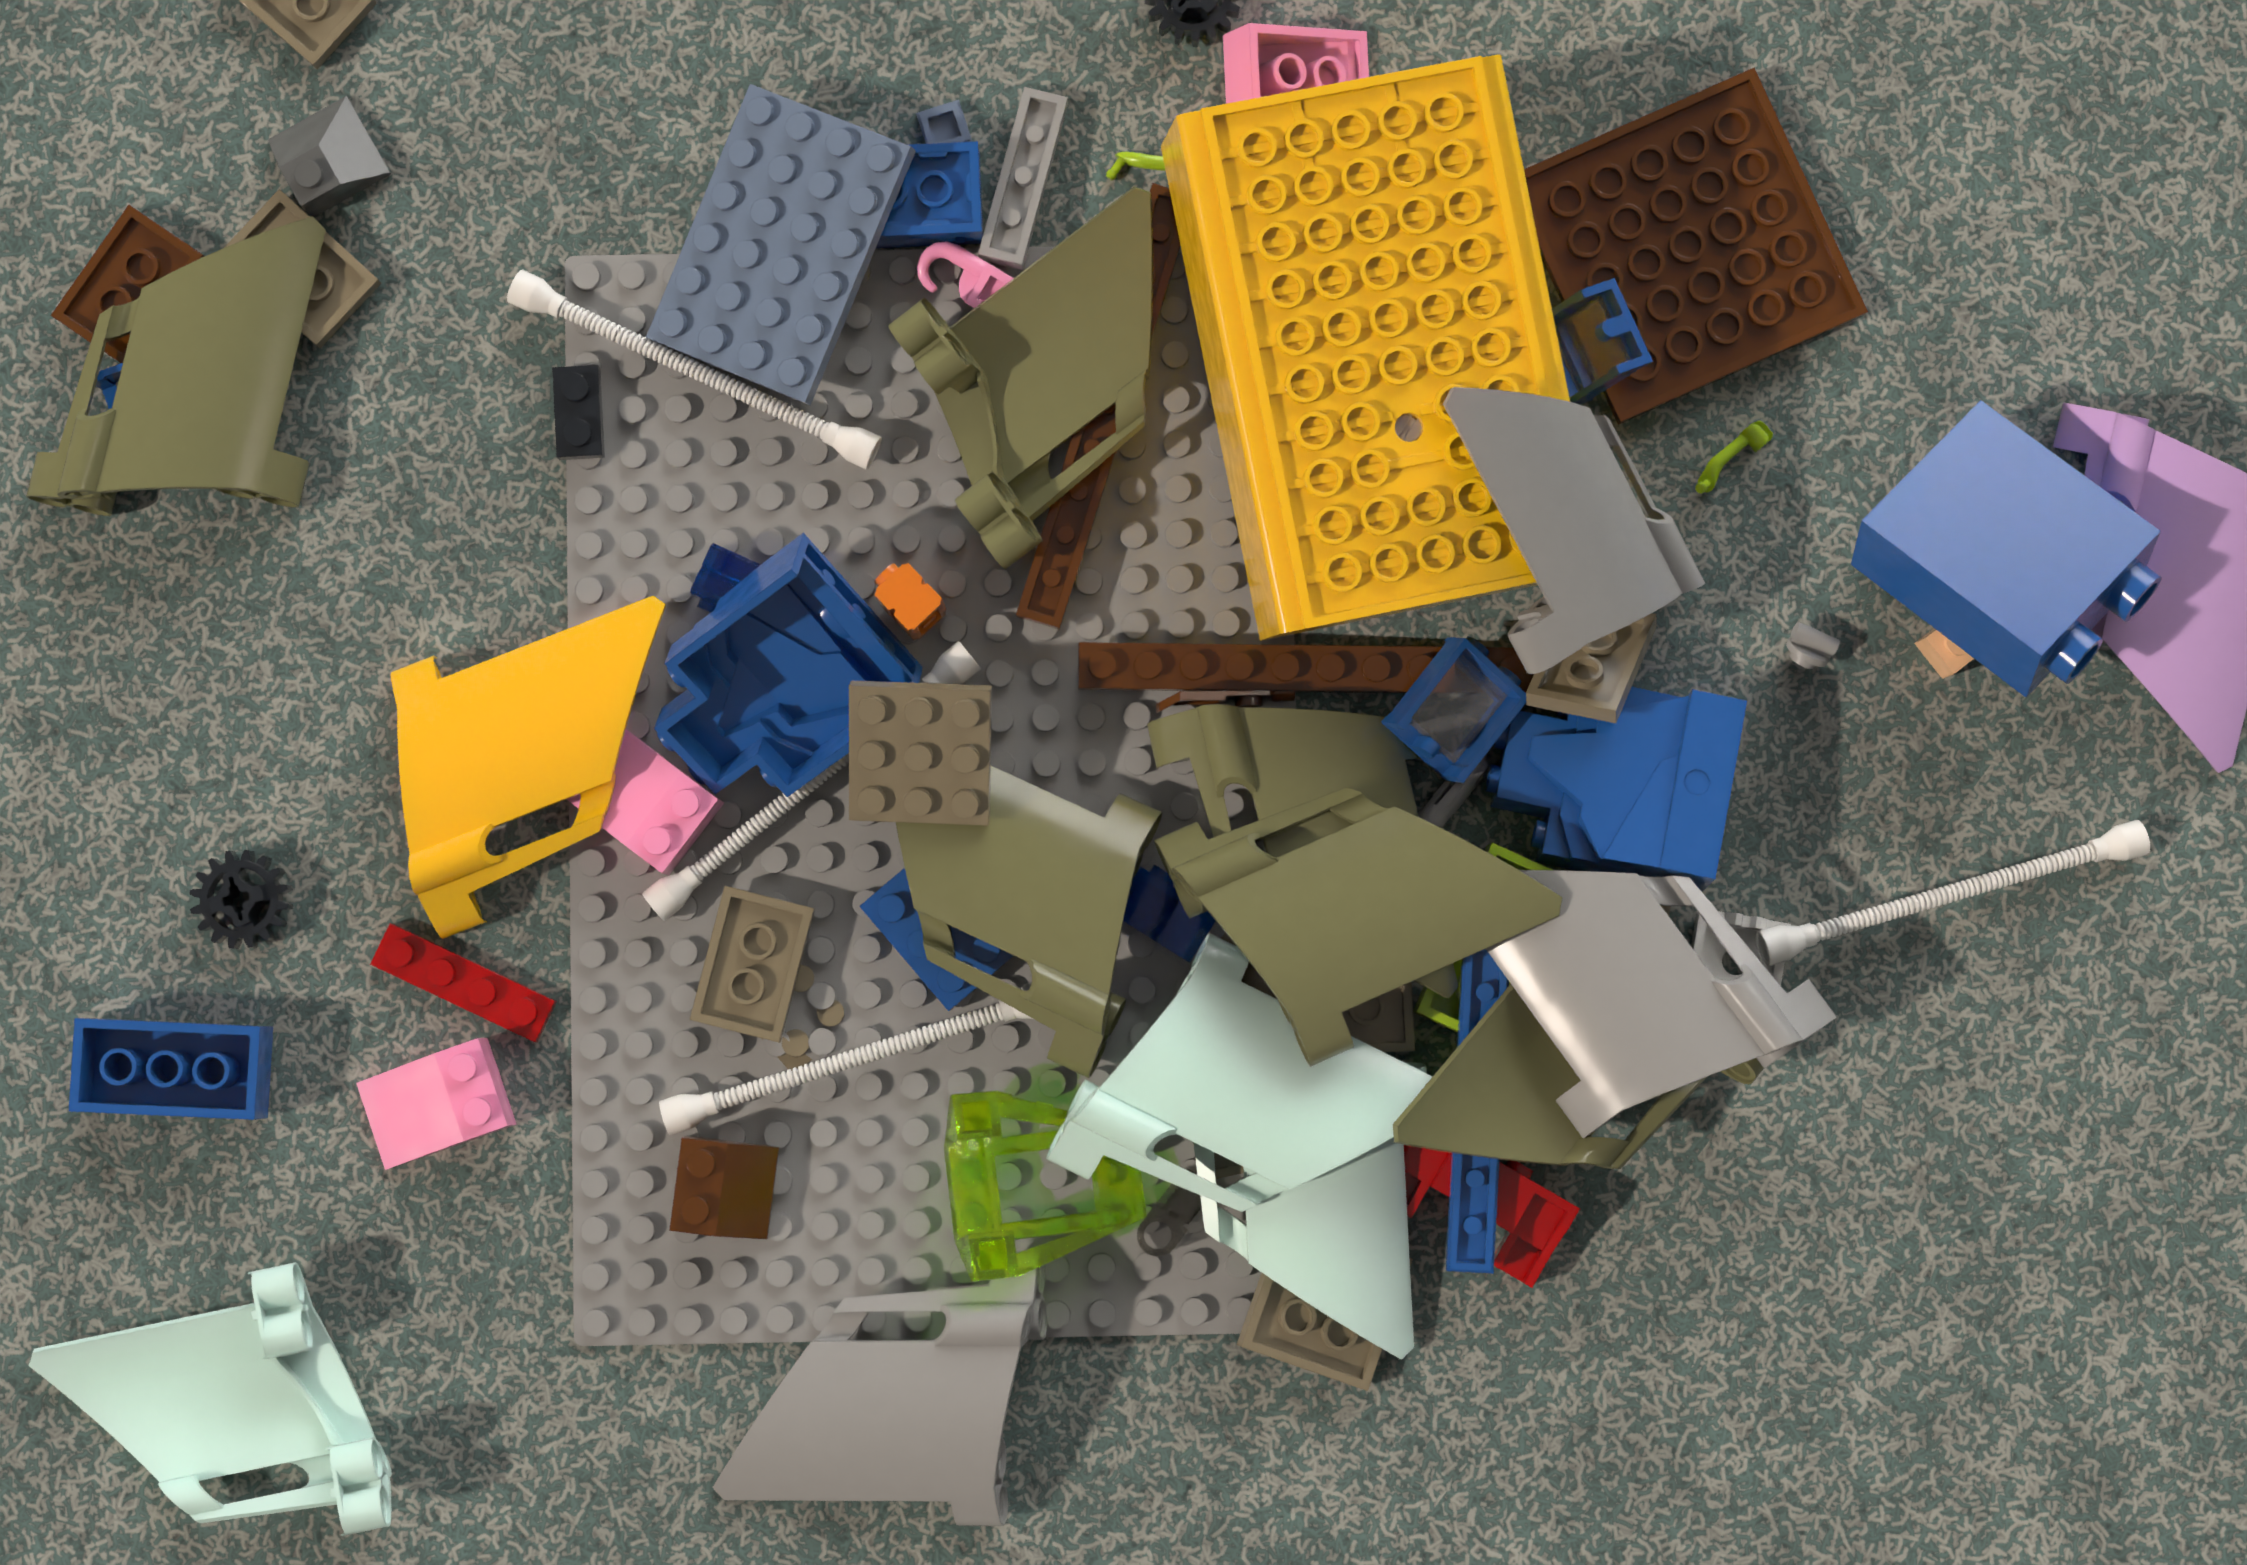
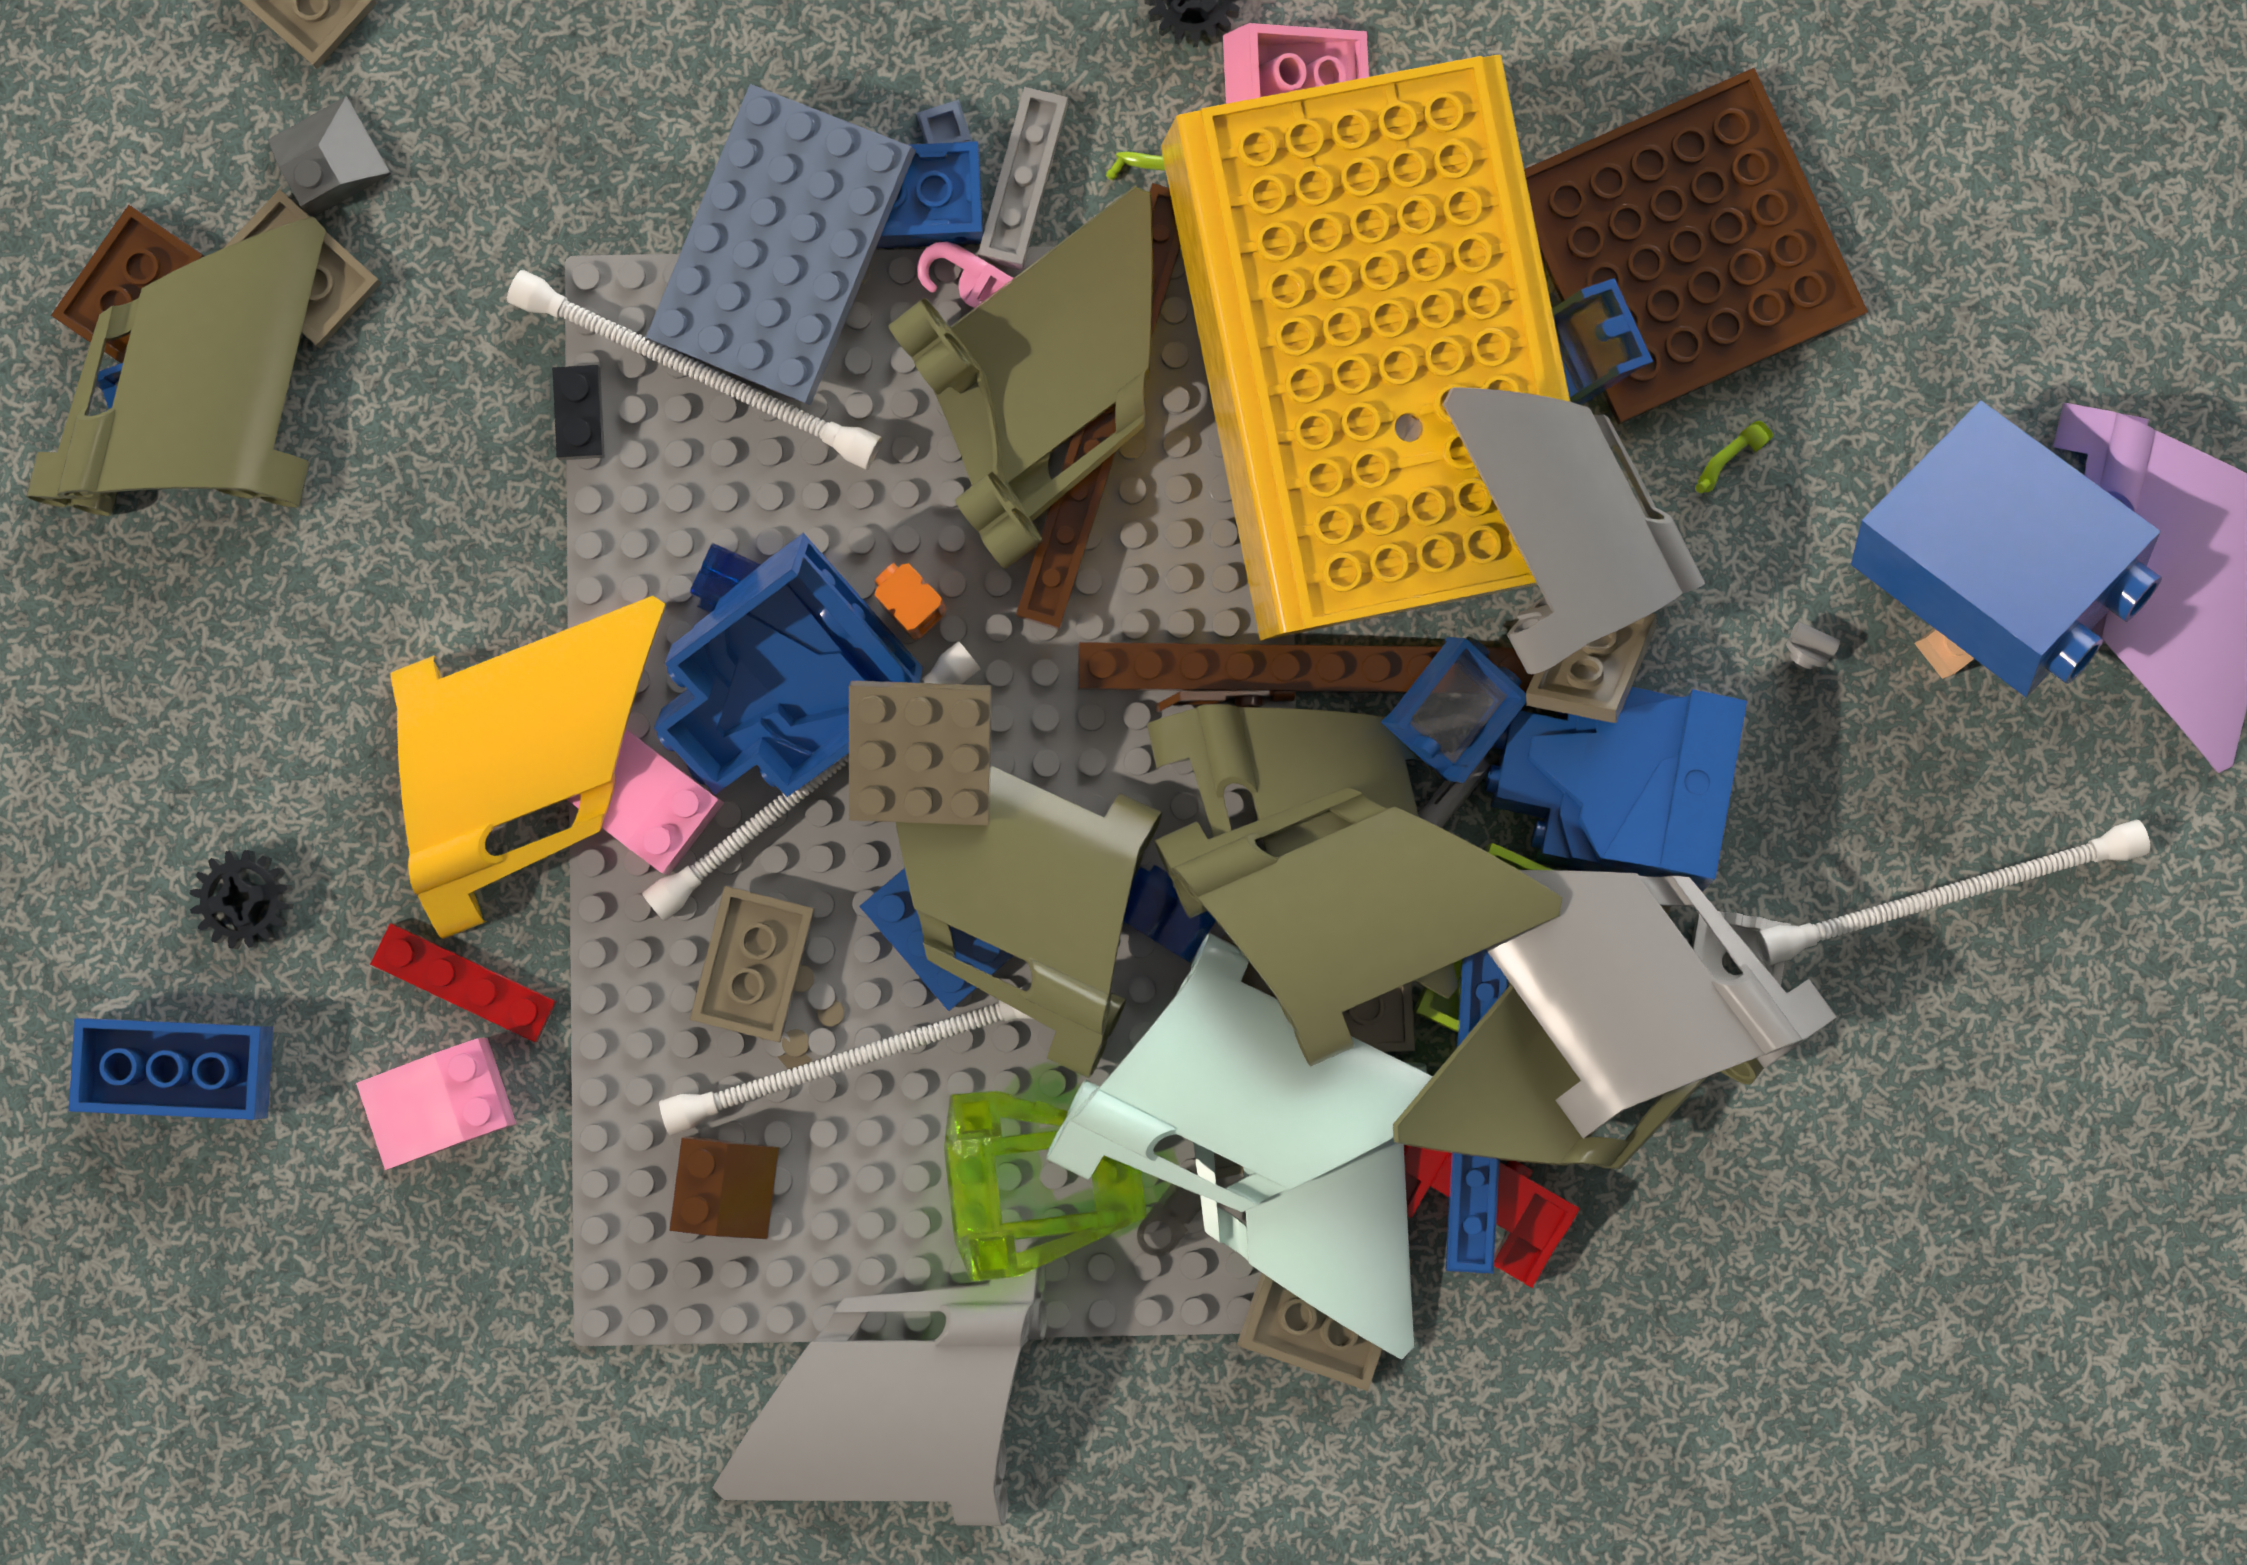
(233, 1398): light aqua panel -> none

